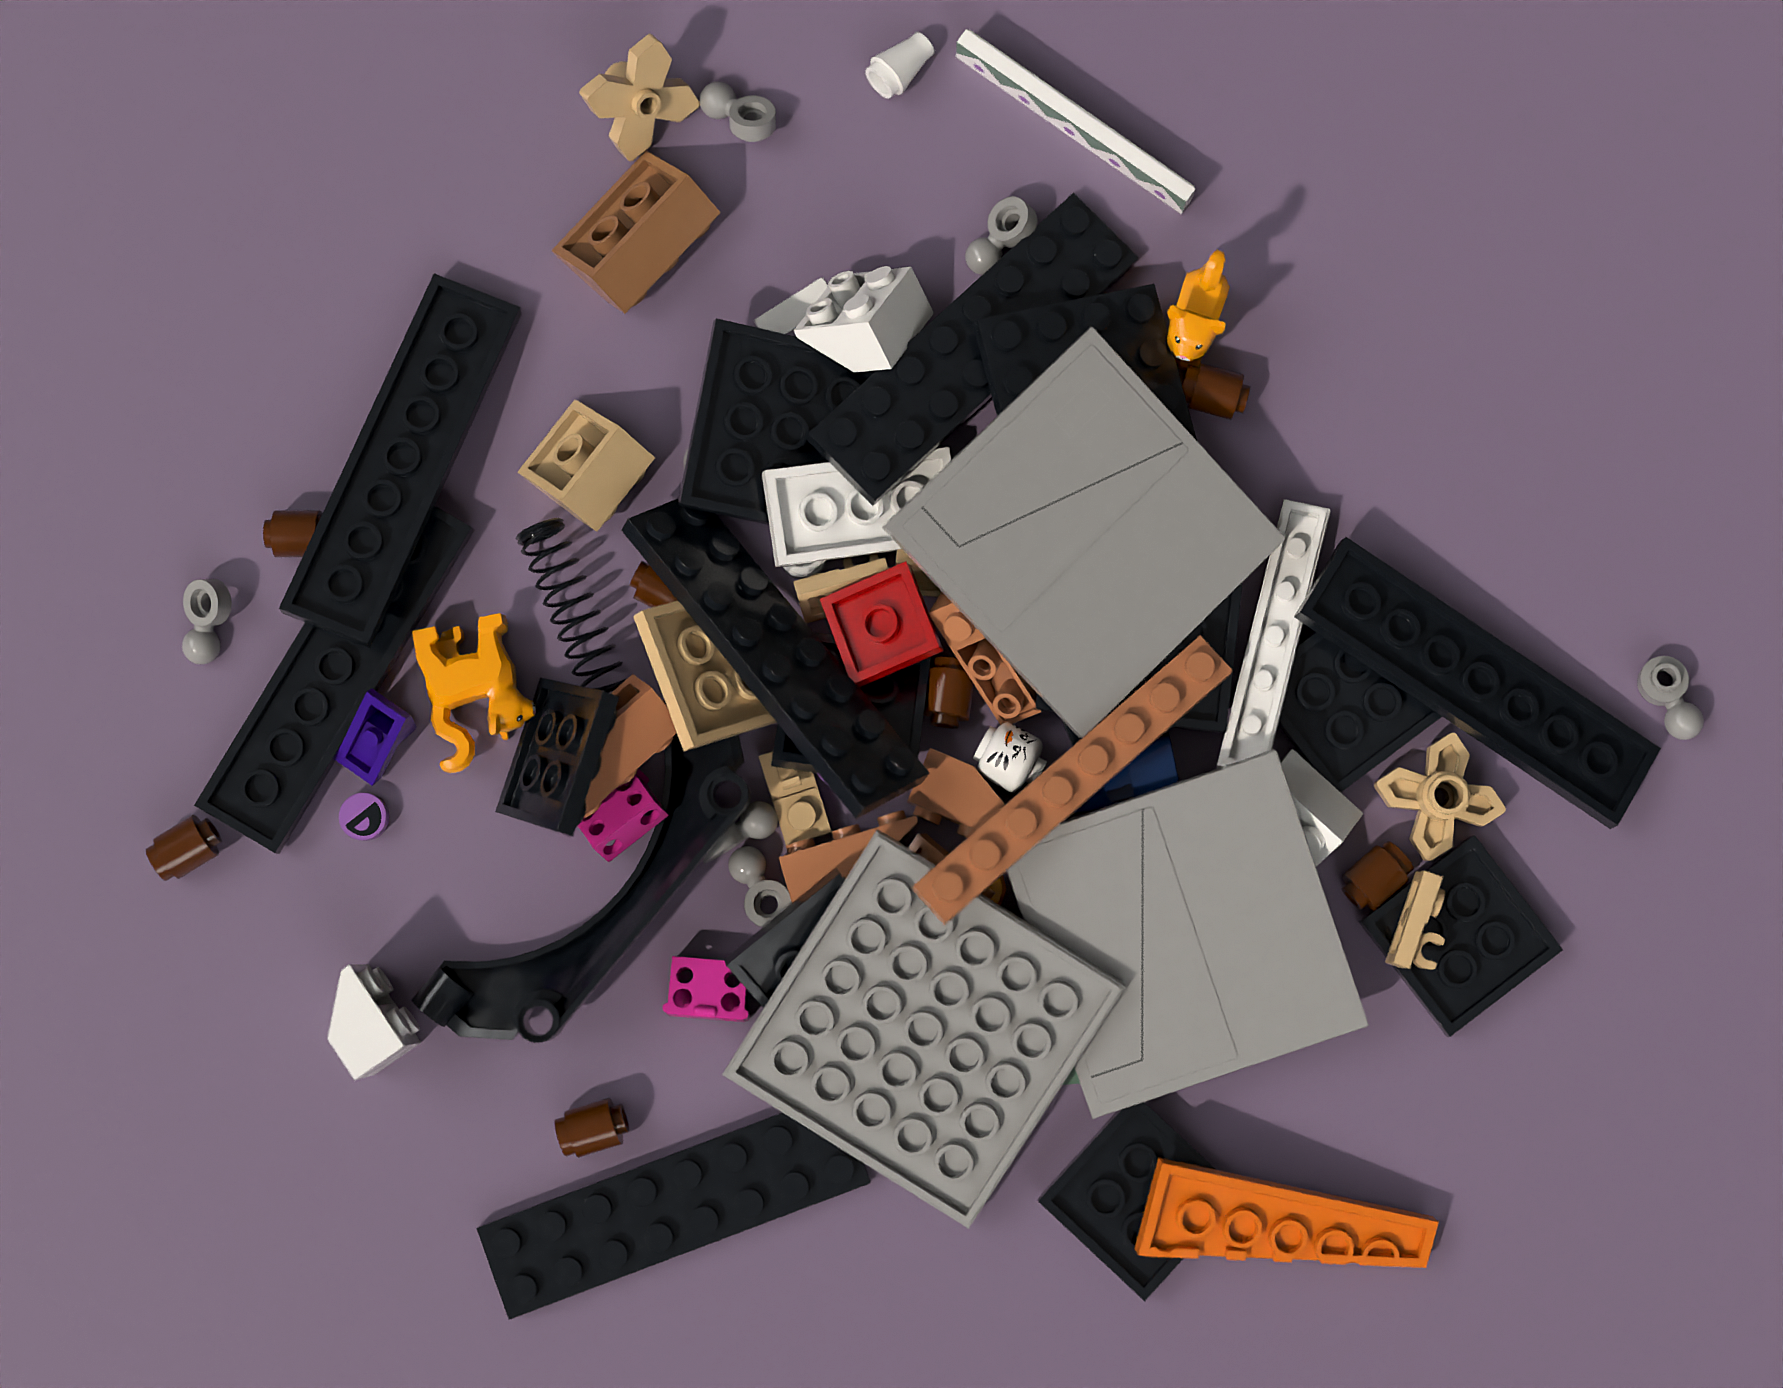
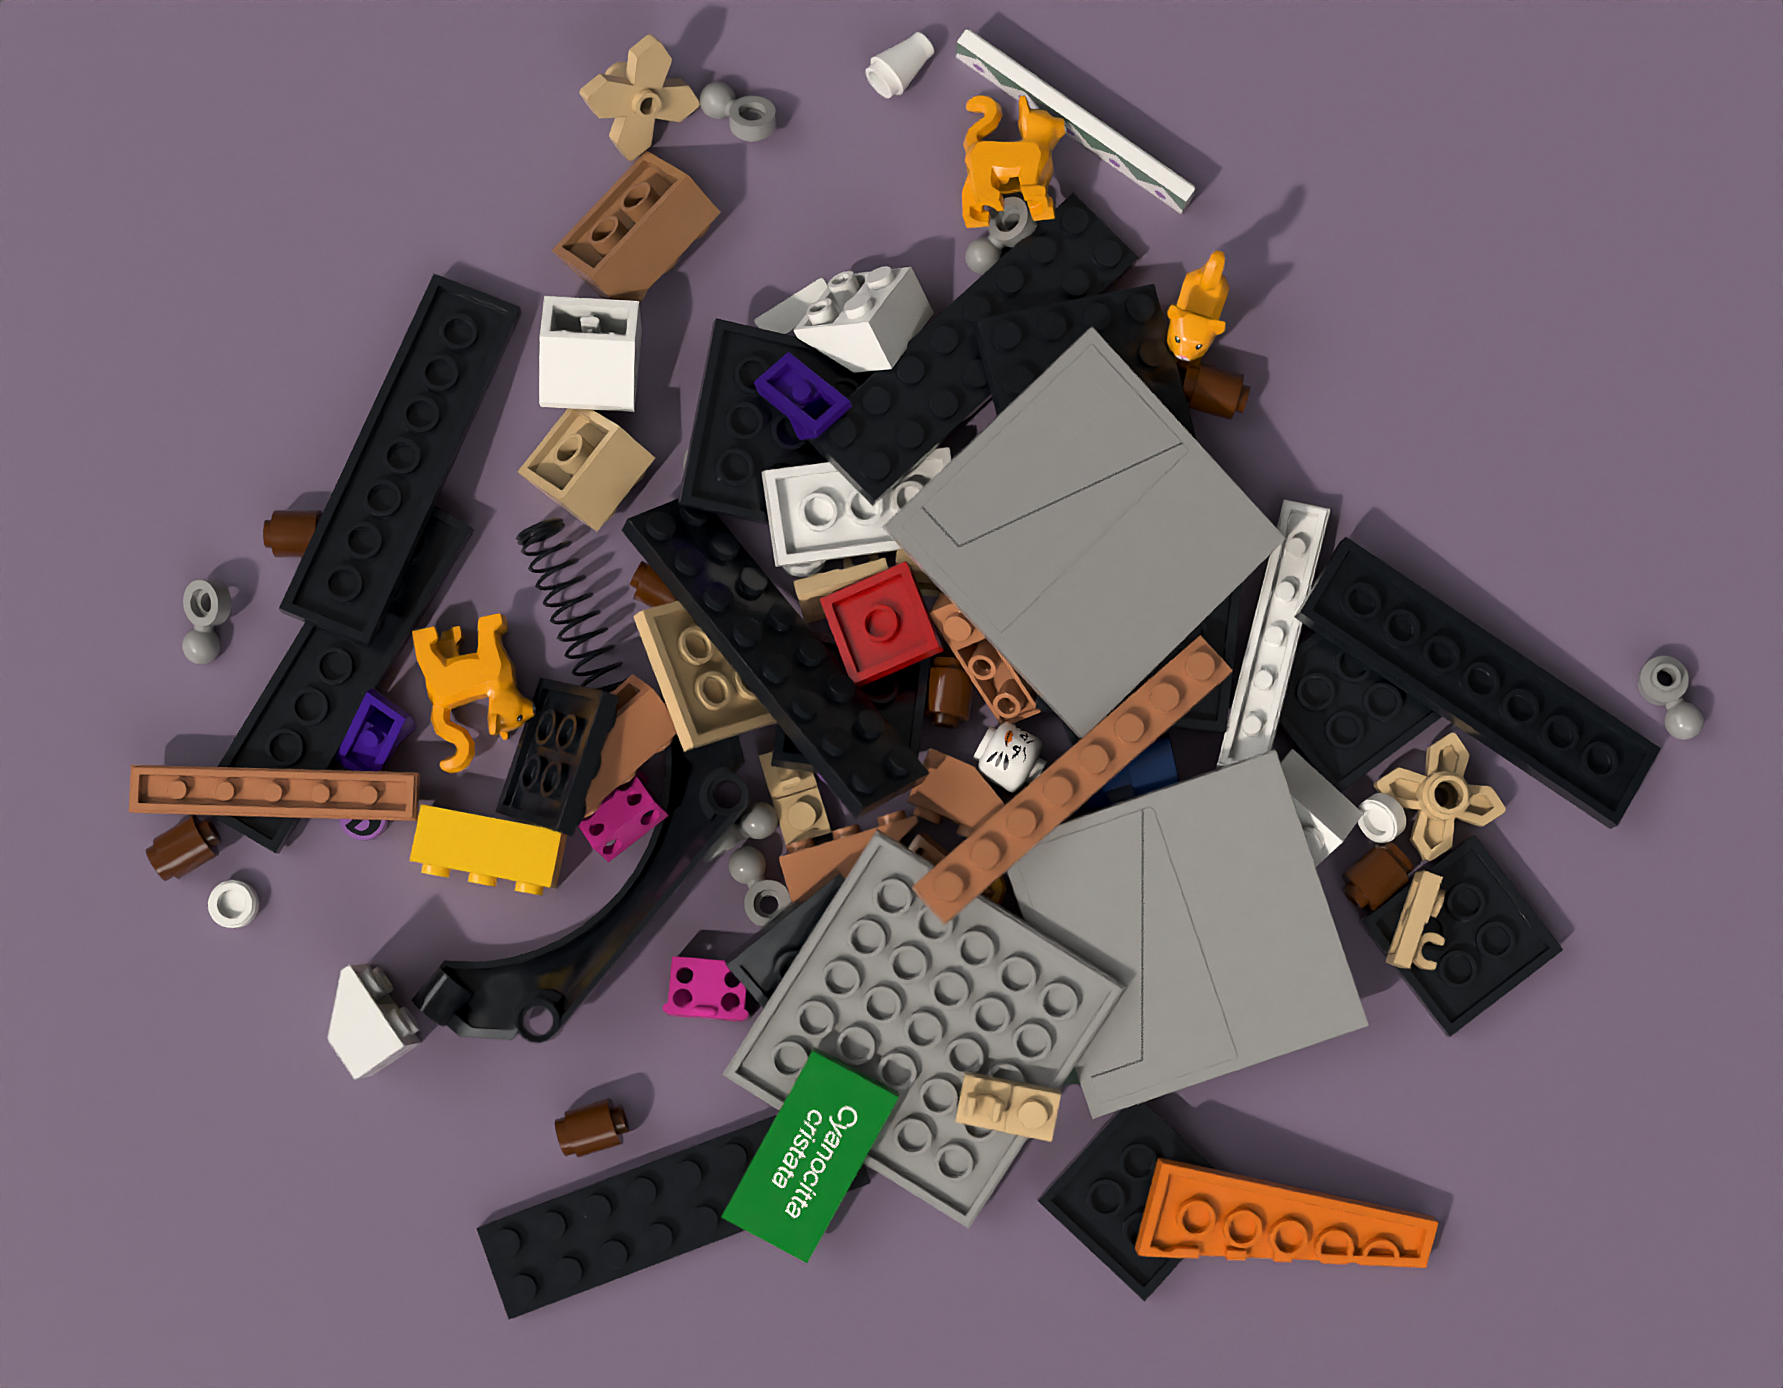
(233, 904): none -> white tile
(274, 792): none -> nougat tile
(487, 849): none -> yellow brick
(589, 353): none -> white slope
(802, 396): none -> dark purple slope
(810, 1155): none -> green tile
(1008, 1106): none -> tan plate
(1009, 166): none -> light orange animal
(1382, 818): none -> white tile

